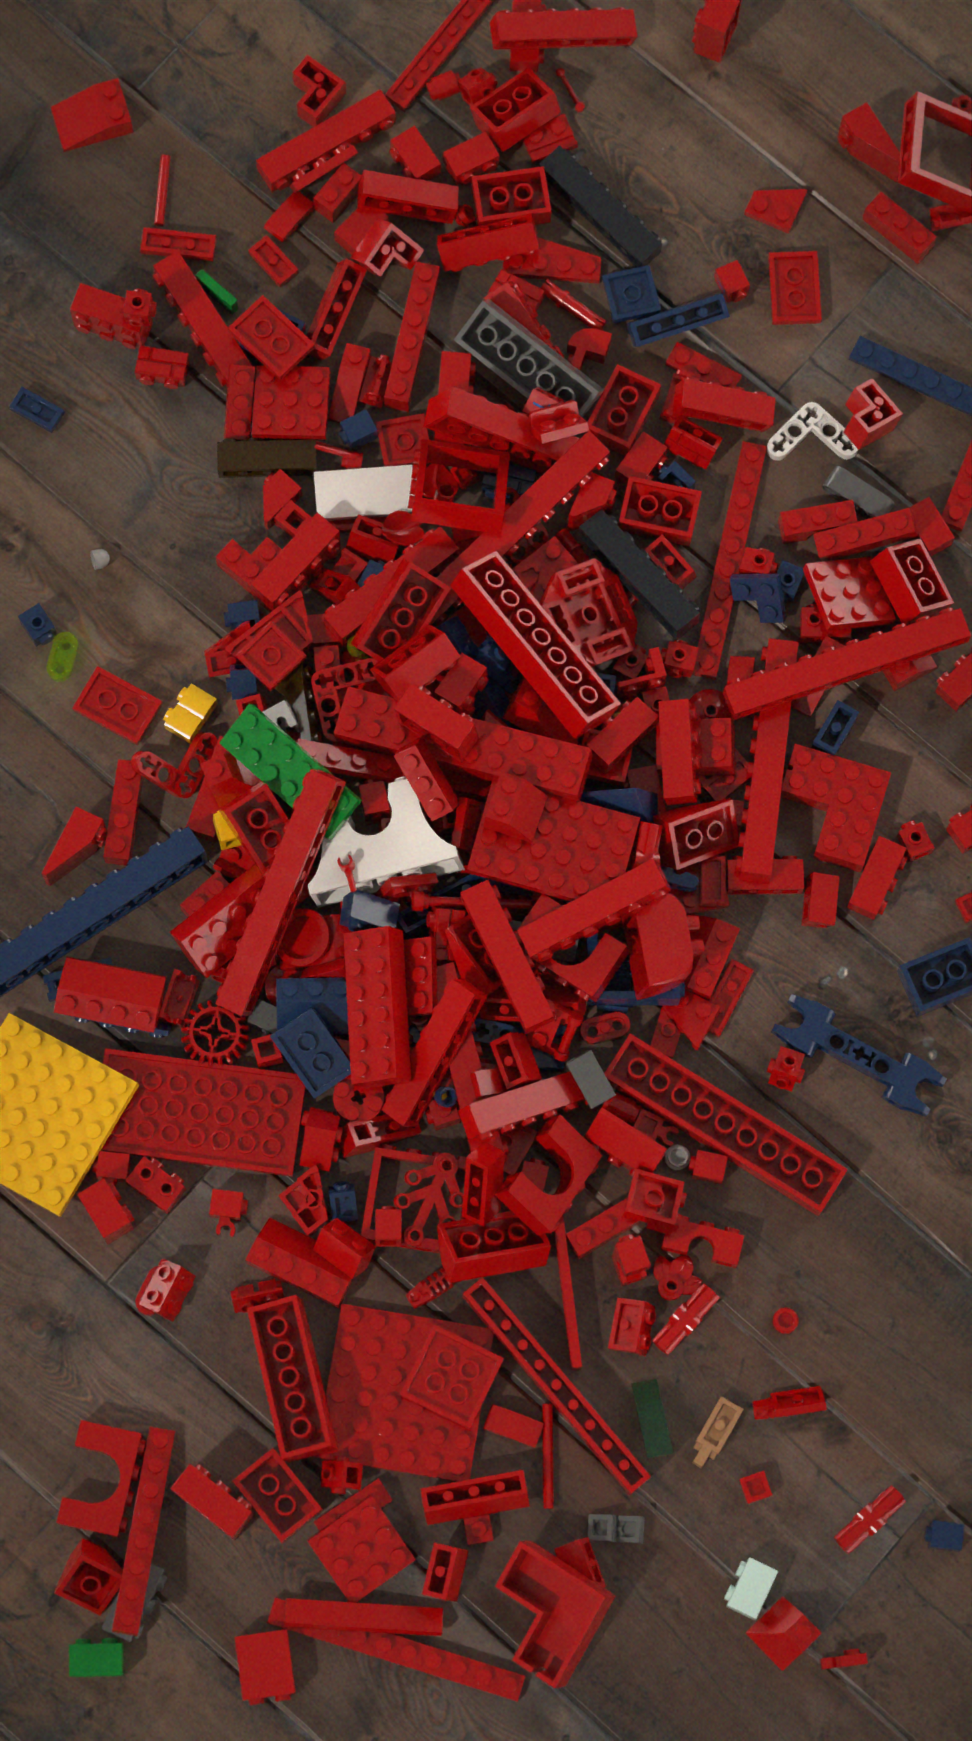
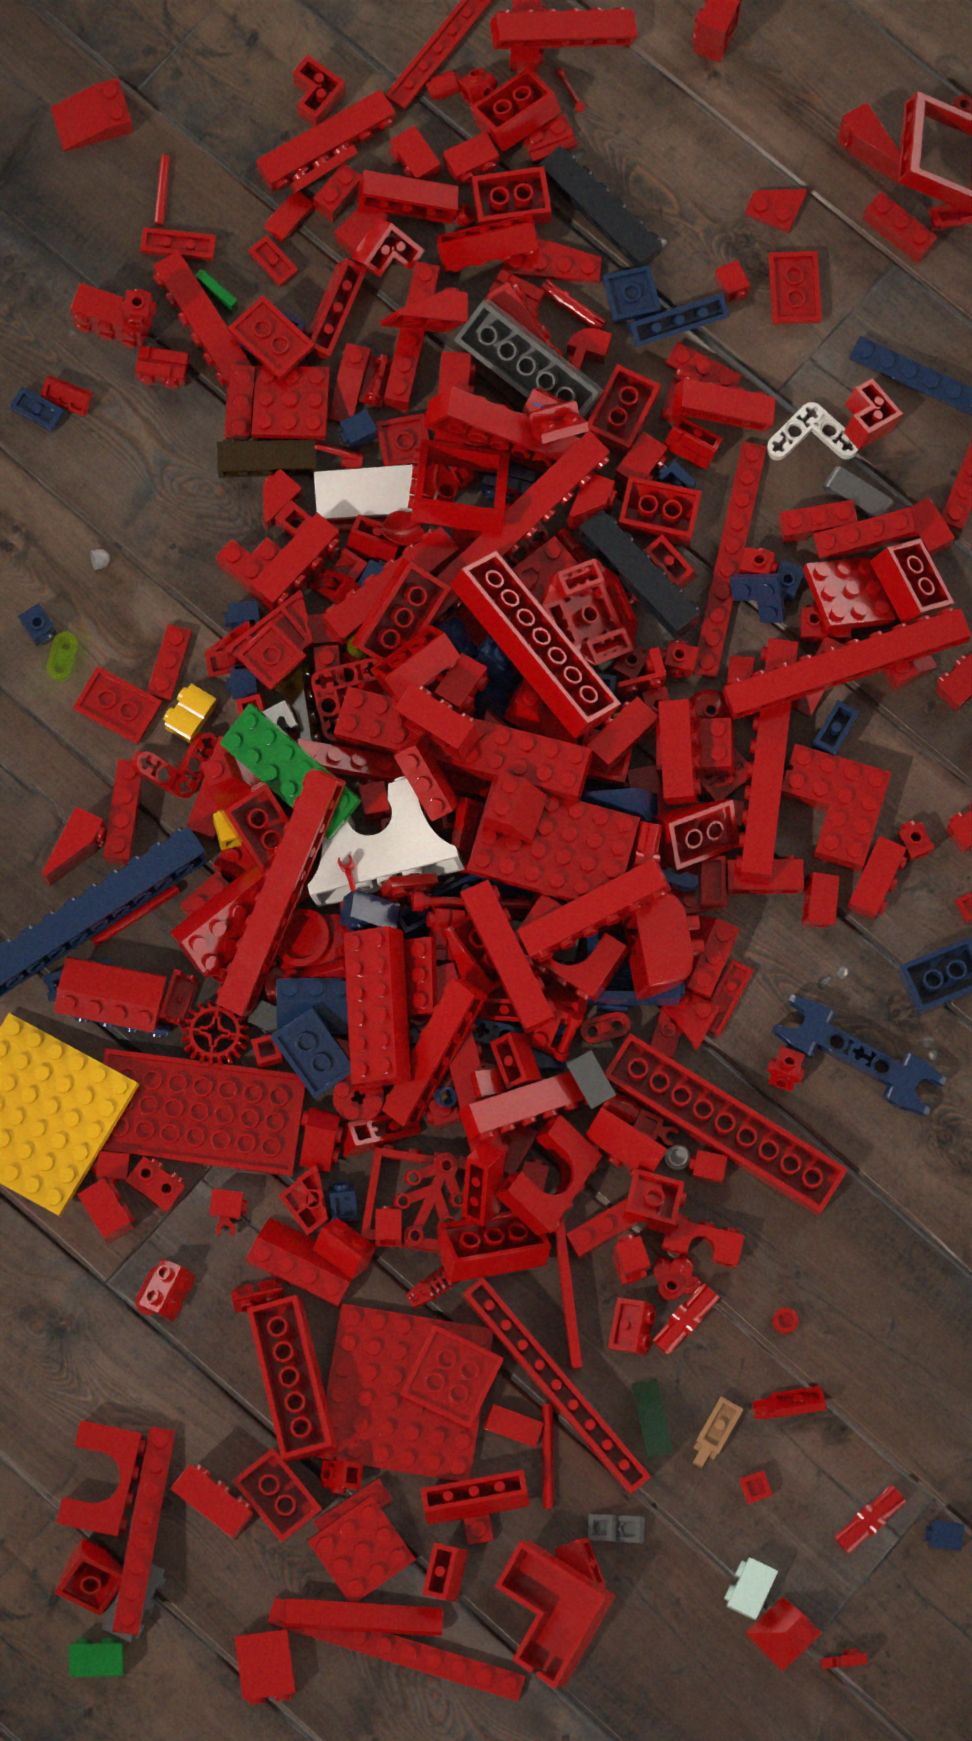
(66, 395): none -> red plate
(135, 915): none -> red bar
(169, 662): none -> red plate
(435, 313): none -> red slope

